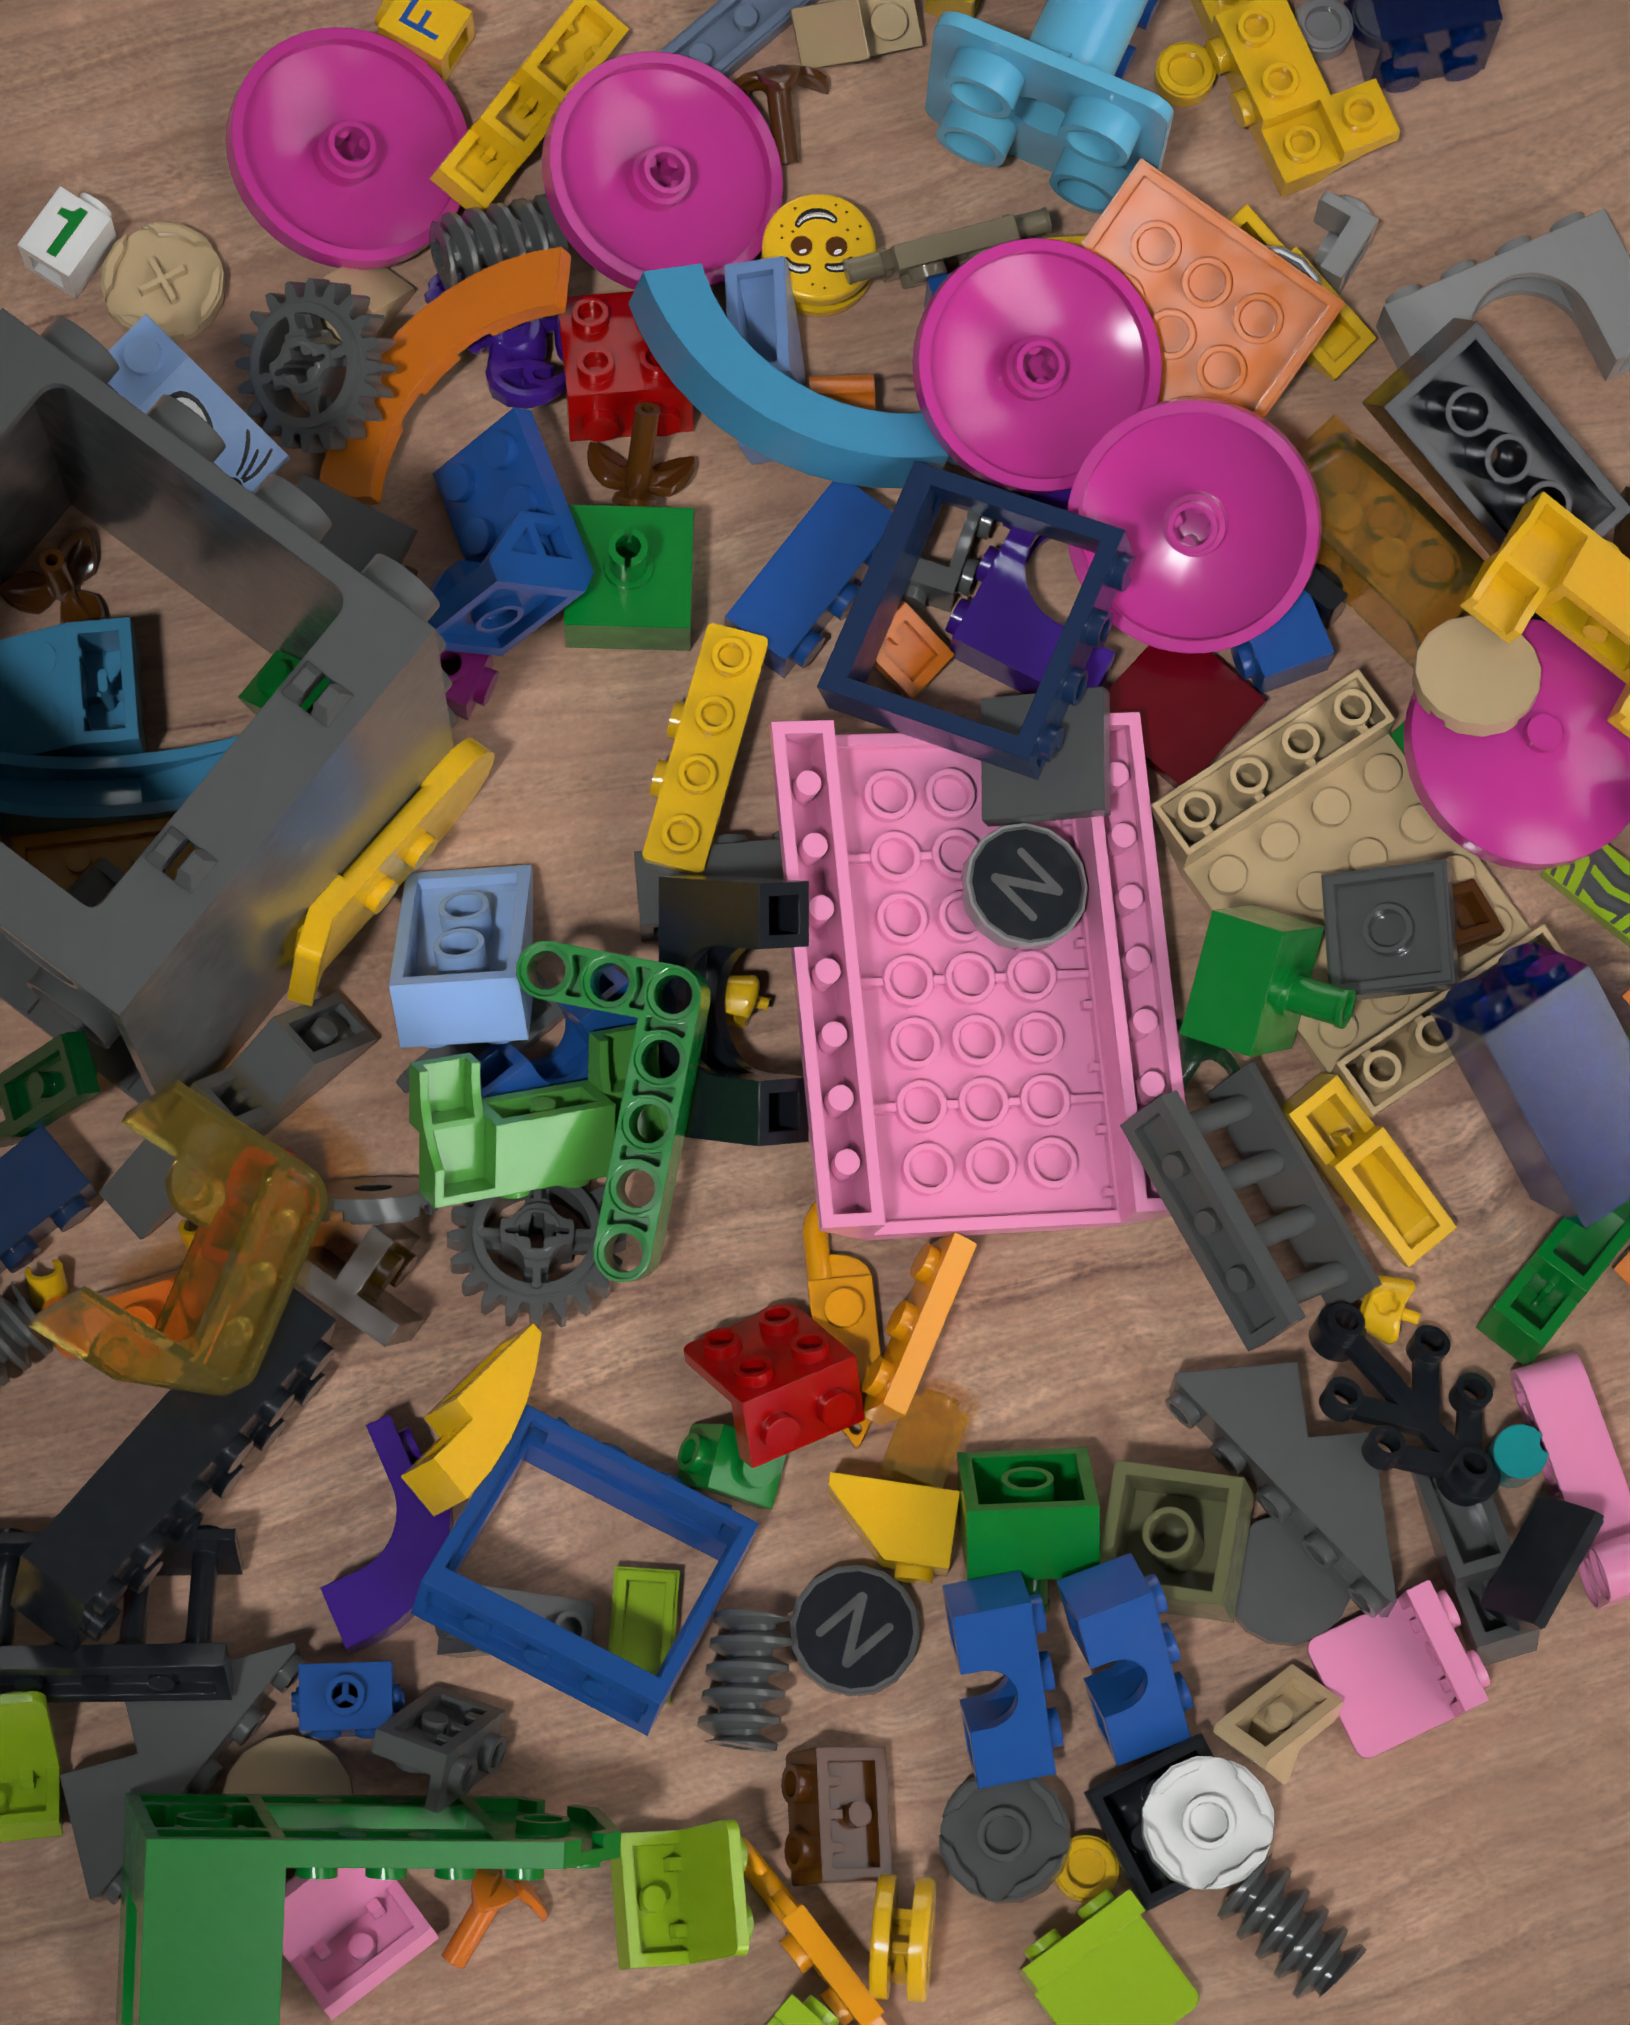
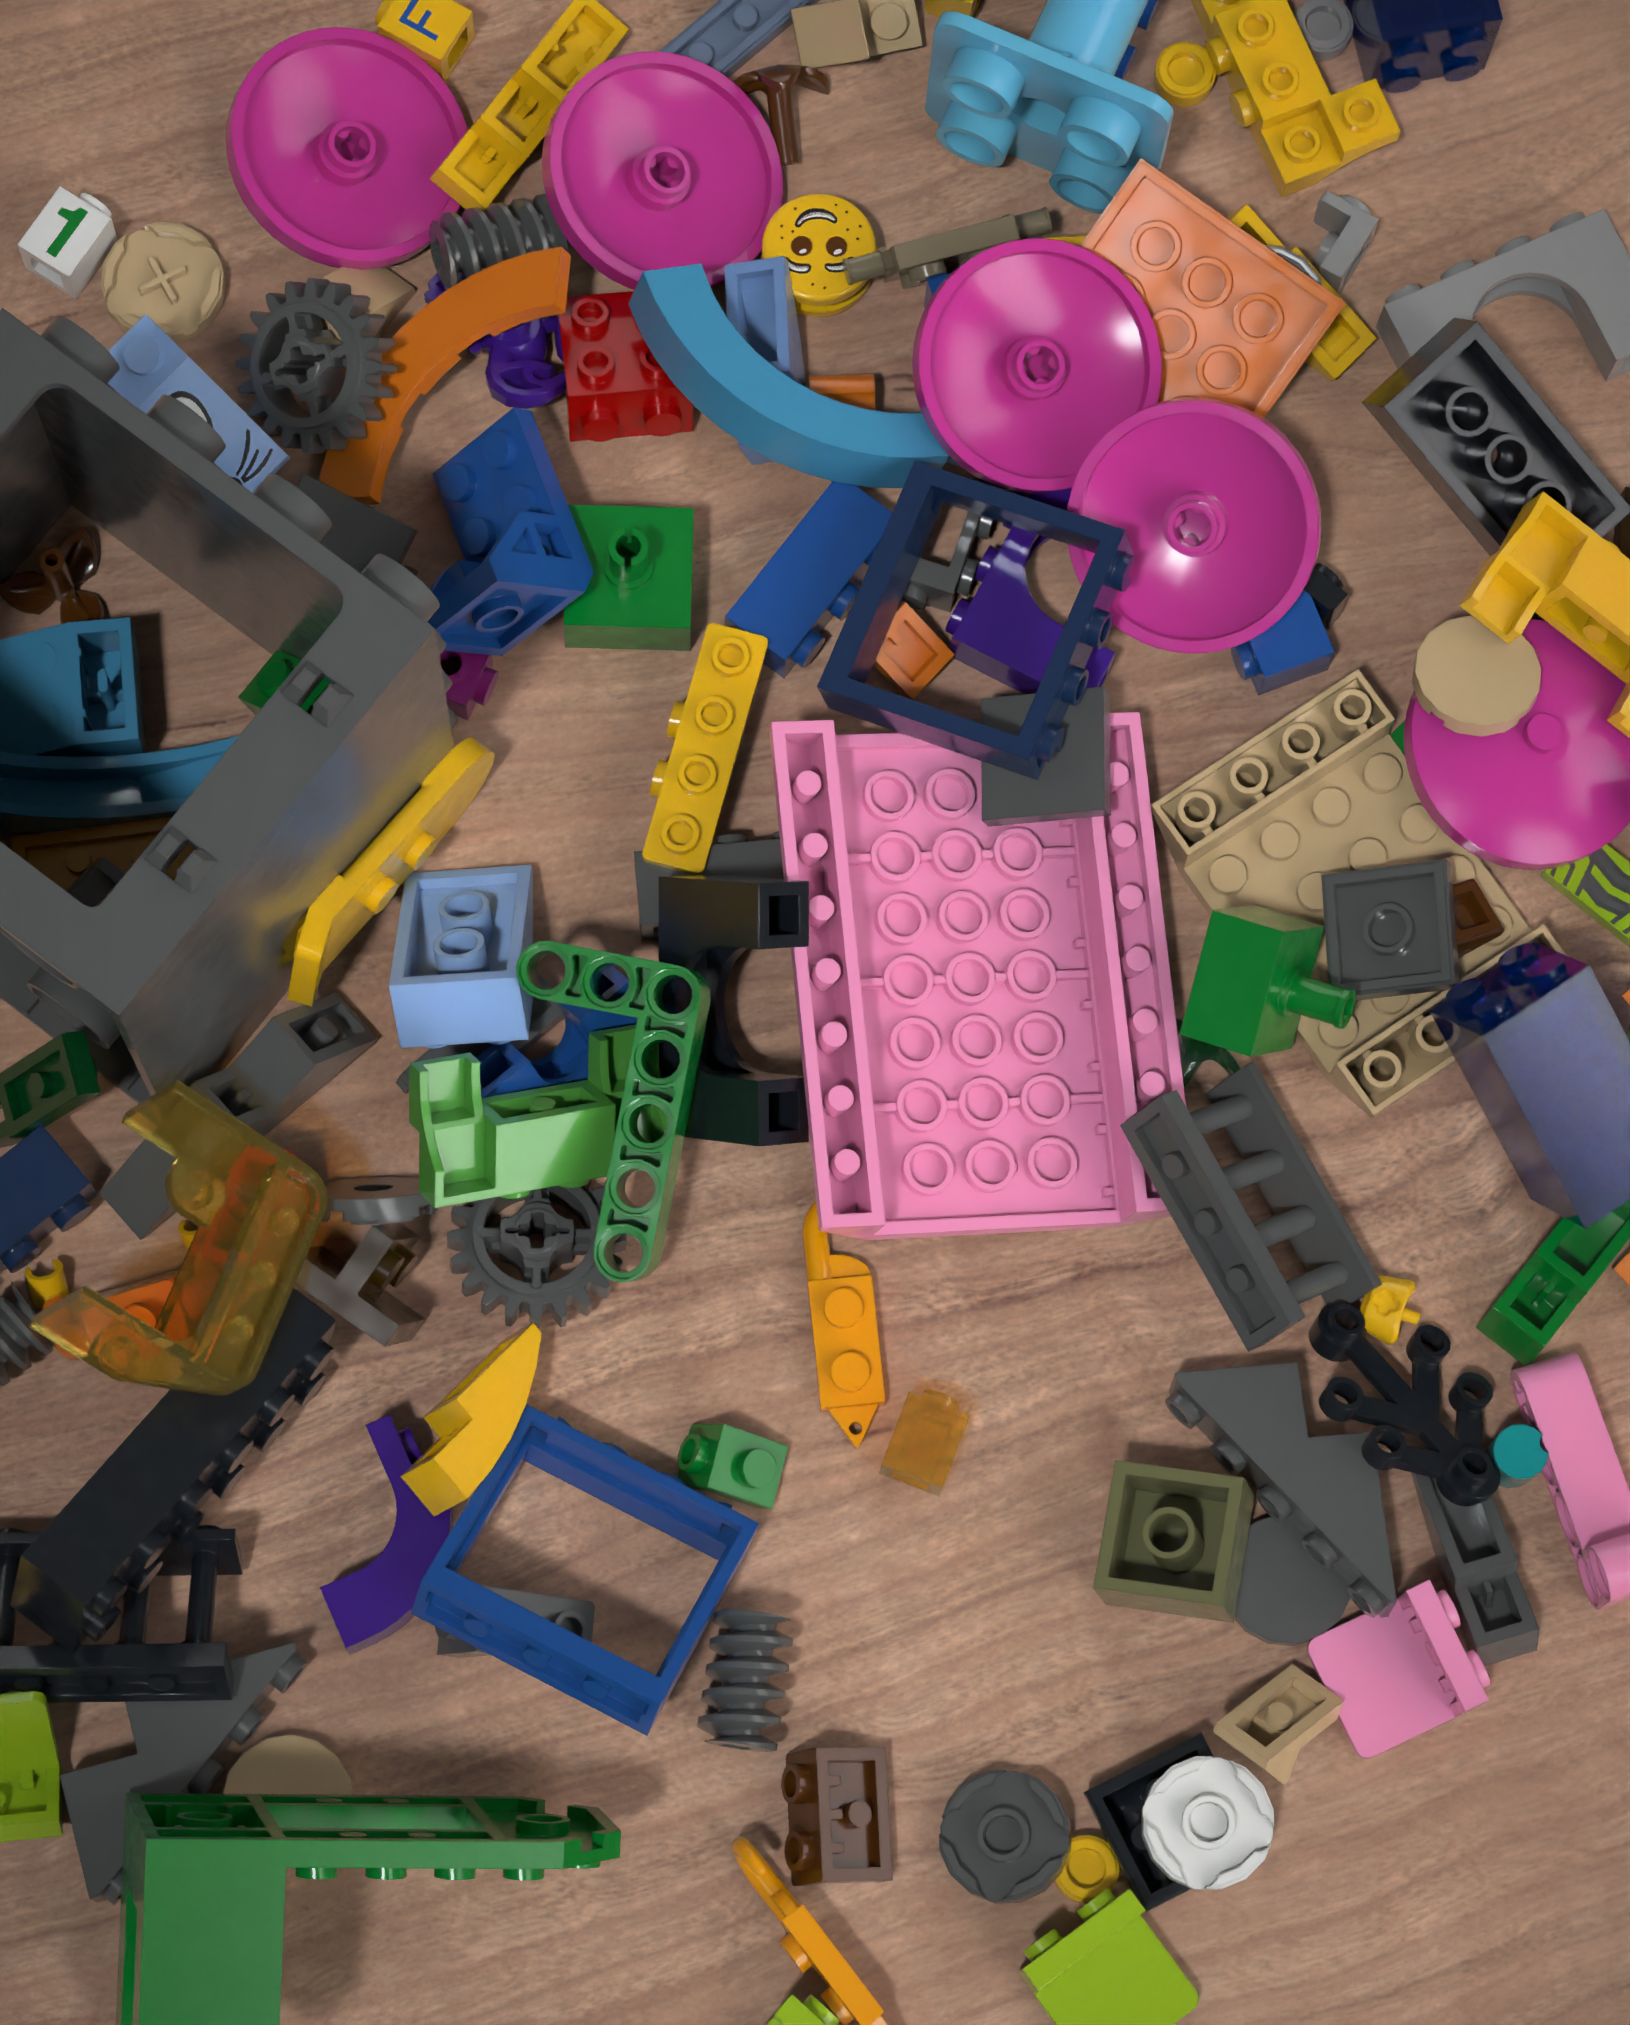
(322, 1718): blue head -> none
(350, 1934): bright pink bracket -> none
(447, 1738): dark grey bracket -> none
(488, 1894): orange plant -> none
(637, 476): reddish brown plant -> none
(644, 1615): lime tile -> none
(681, 1896): lime bracket -> none
(742, 998): yellow piece -> none
(782, 1379): red bracket -> none
(854, 1630): black tile -> none
(899, 1523): yellow slope -> none
(902, 1939): yellow head -> none
(916, 1327): light orange plate -> none
(995, 1630): blue arch -> none
(1024, 887): black tile -> none
(1028, 1514): green brick -> none
(1117, 1618): blue arch -> none
(1186, 707): dark red tile -> none
(1290, 1930): dark grey piece -> none
(1367, 1169): yellow slope -> none
(1386, 542): clear yellow windscreen -> none
(1541, 1563): black slope -> none

